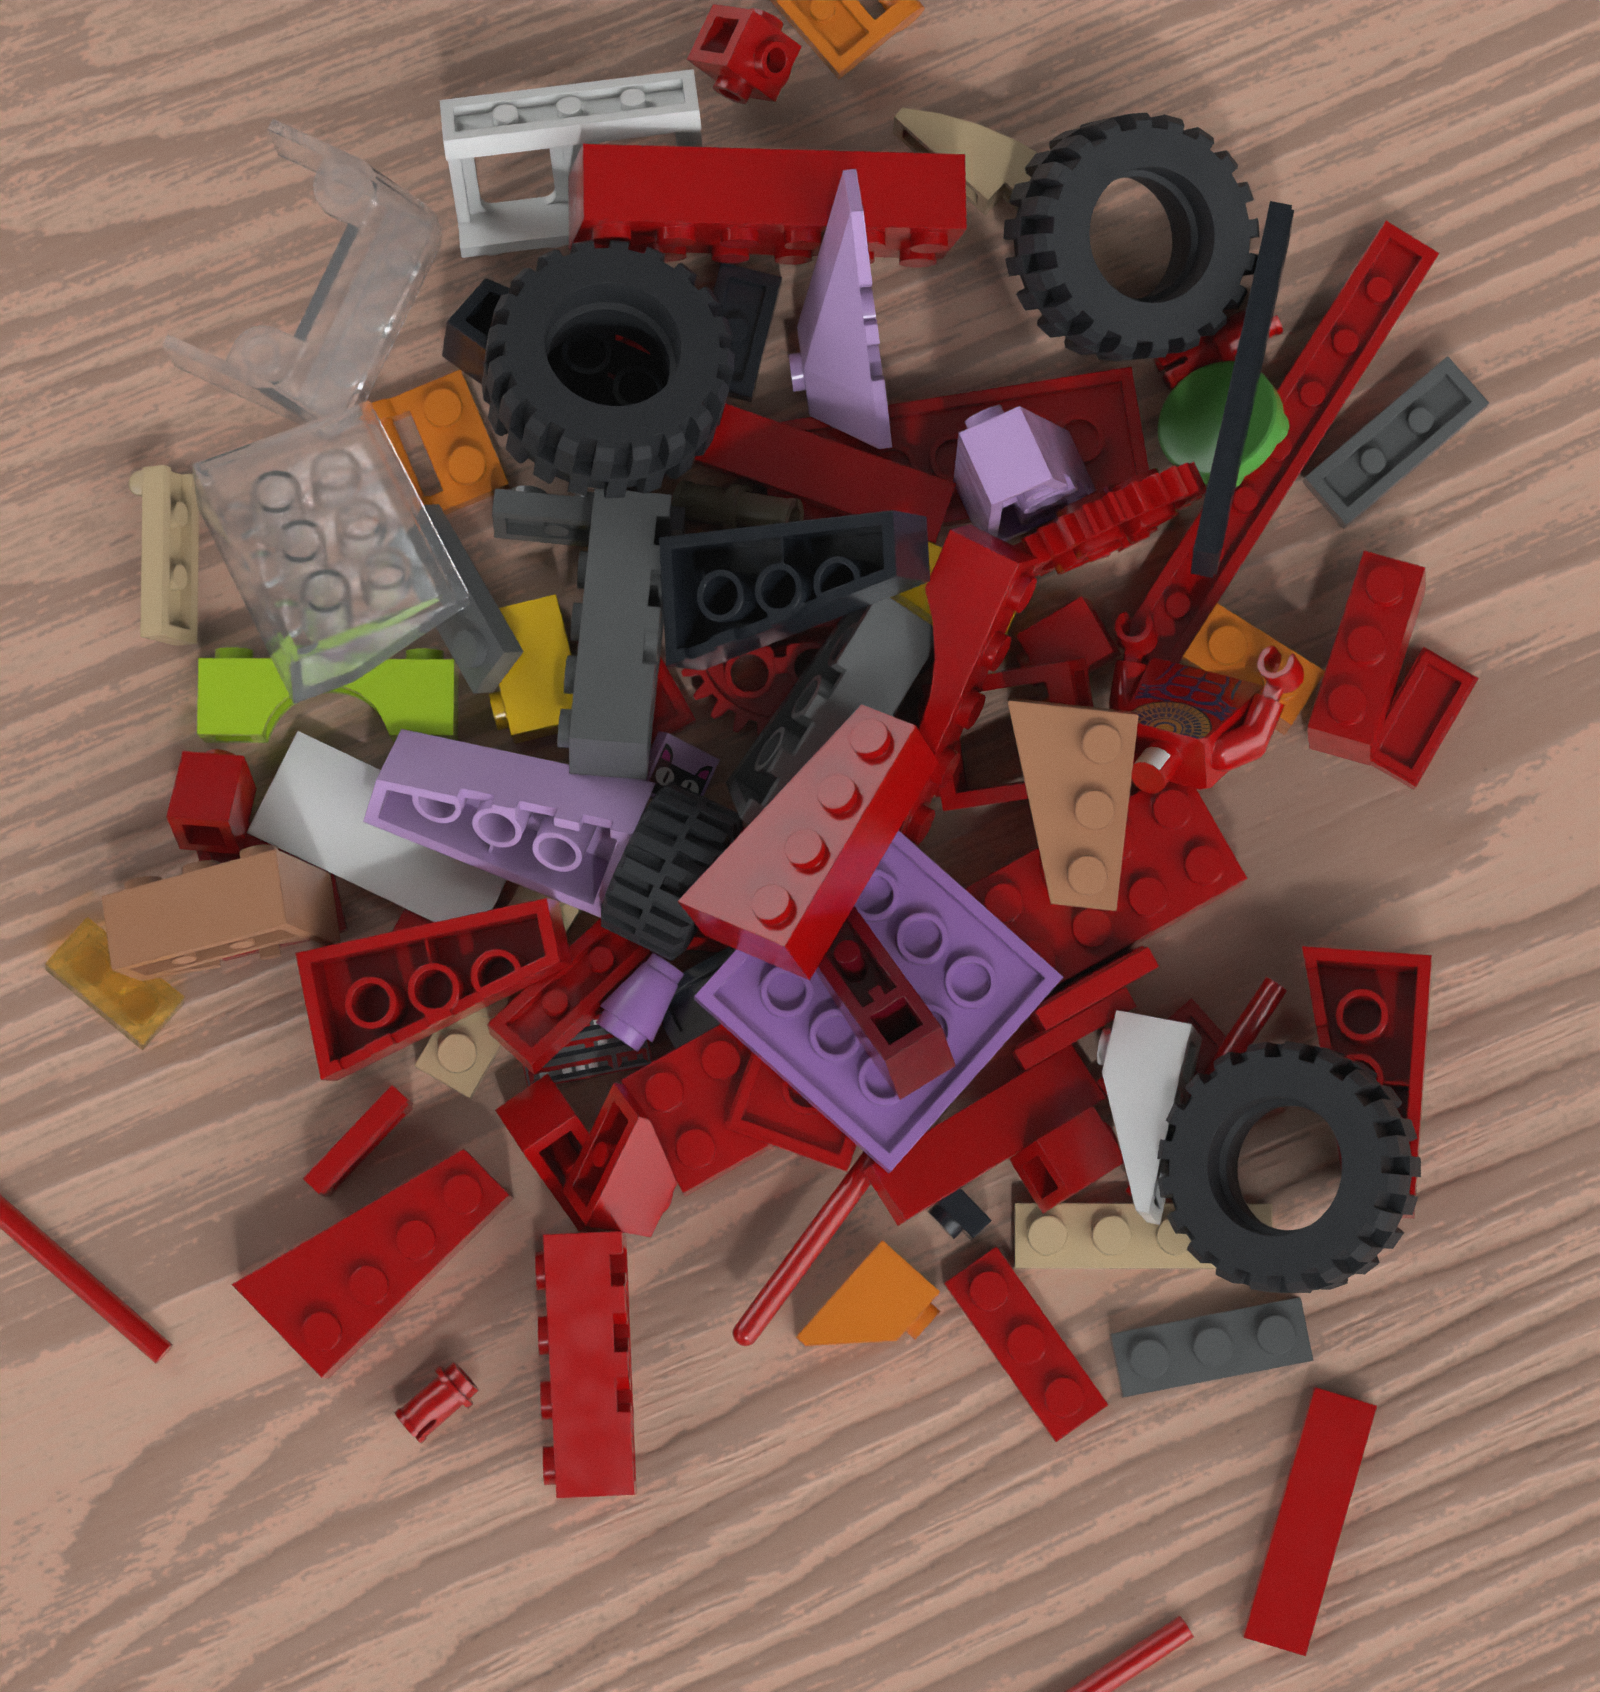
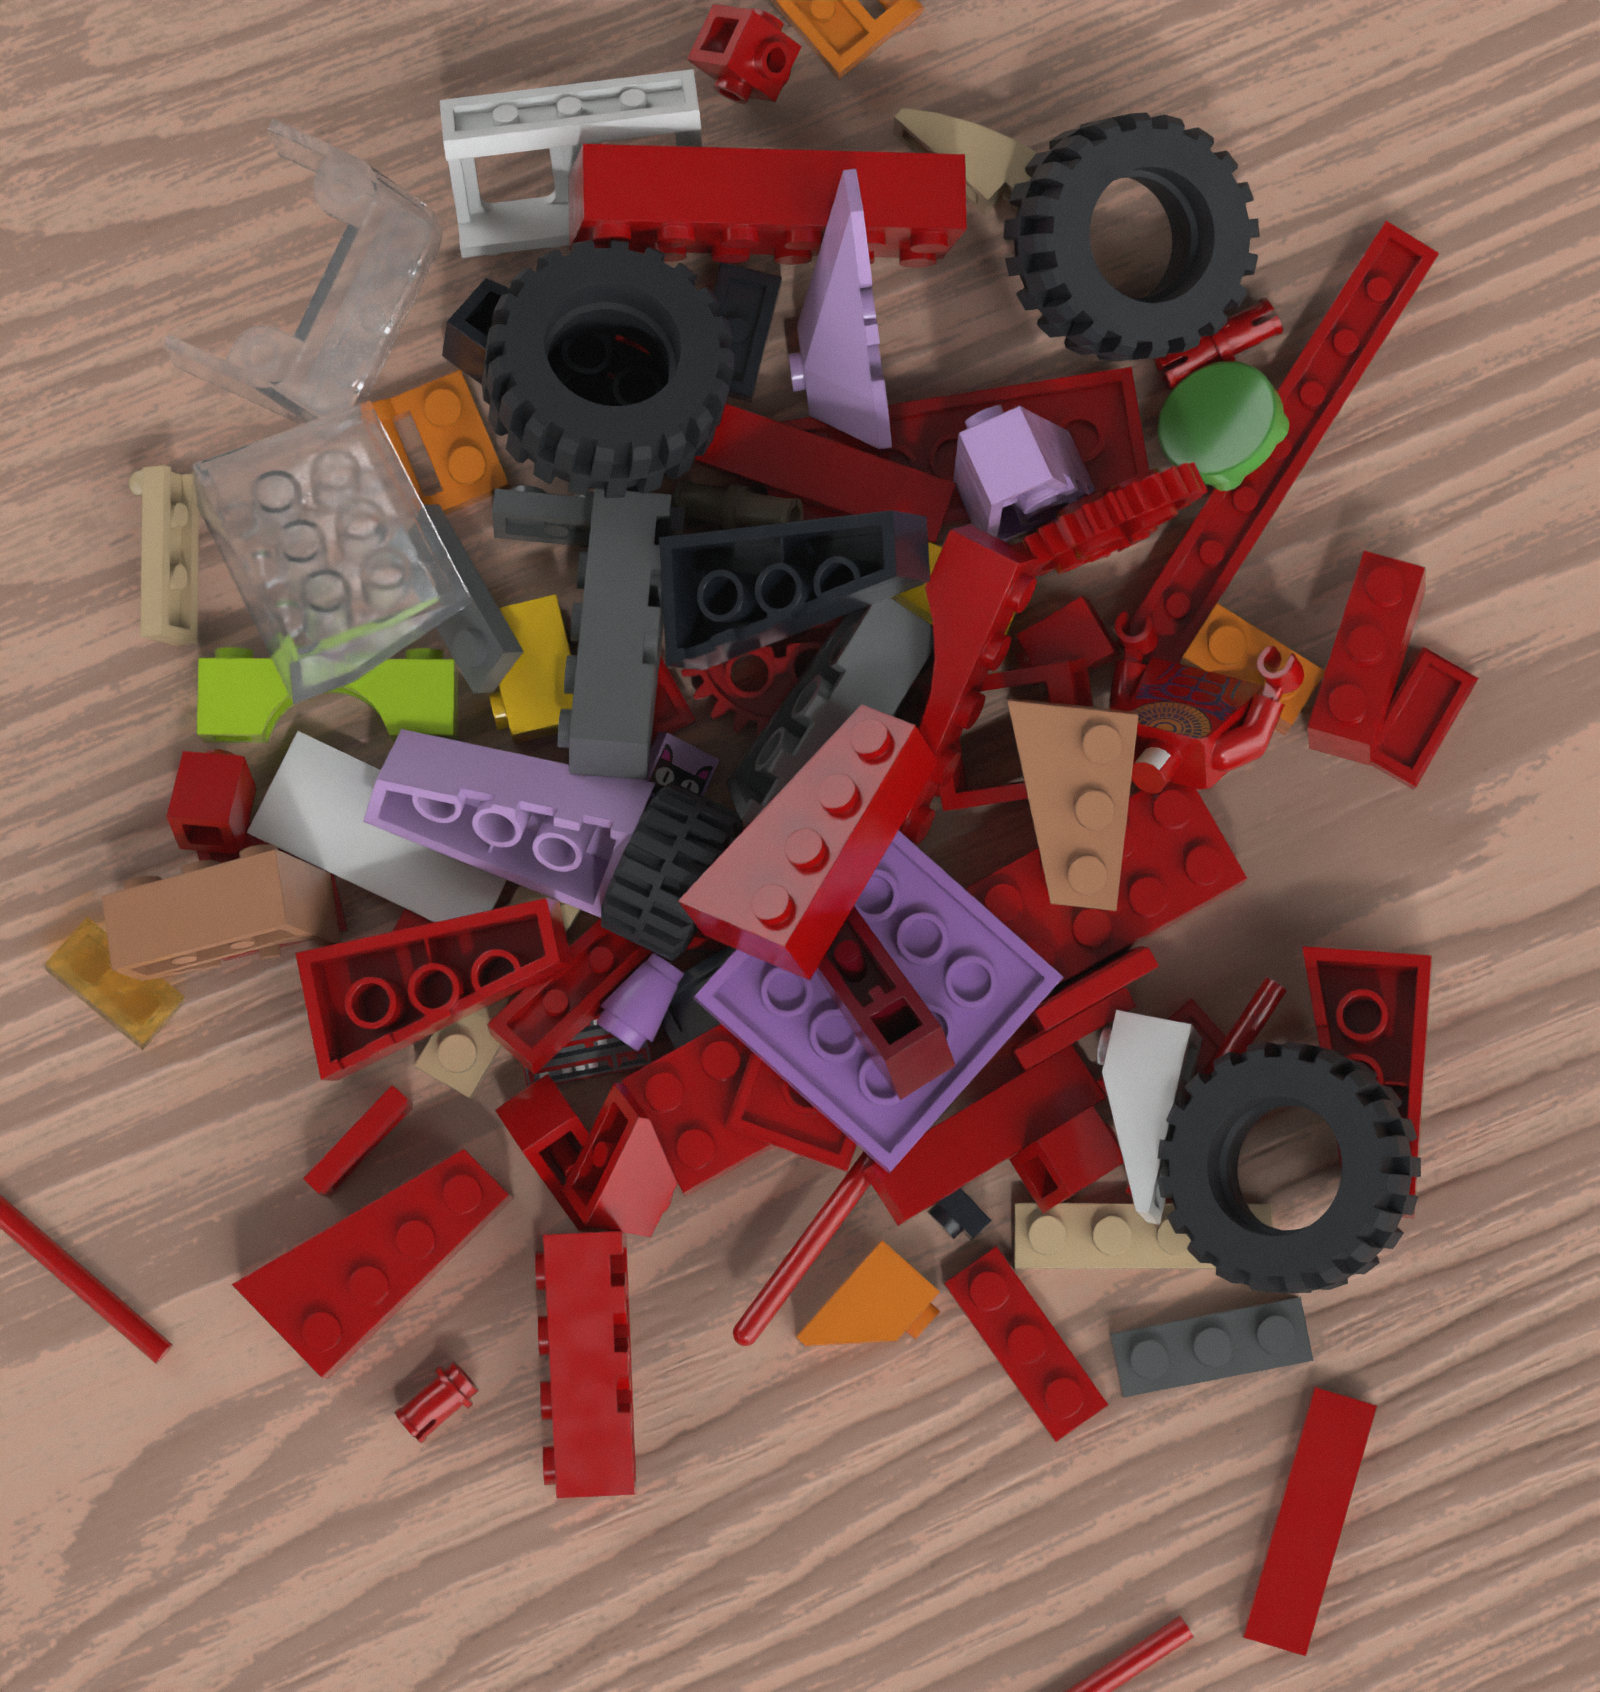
(1242, 390): black tile -> none
(1395, 442): dark grey plate -> none

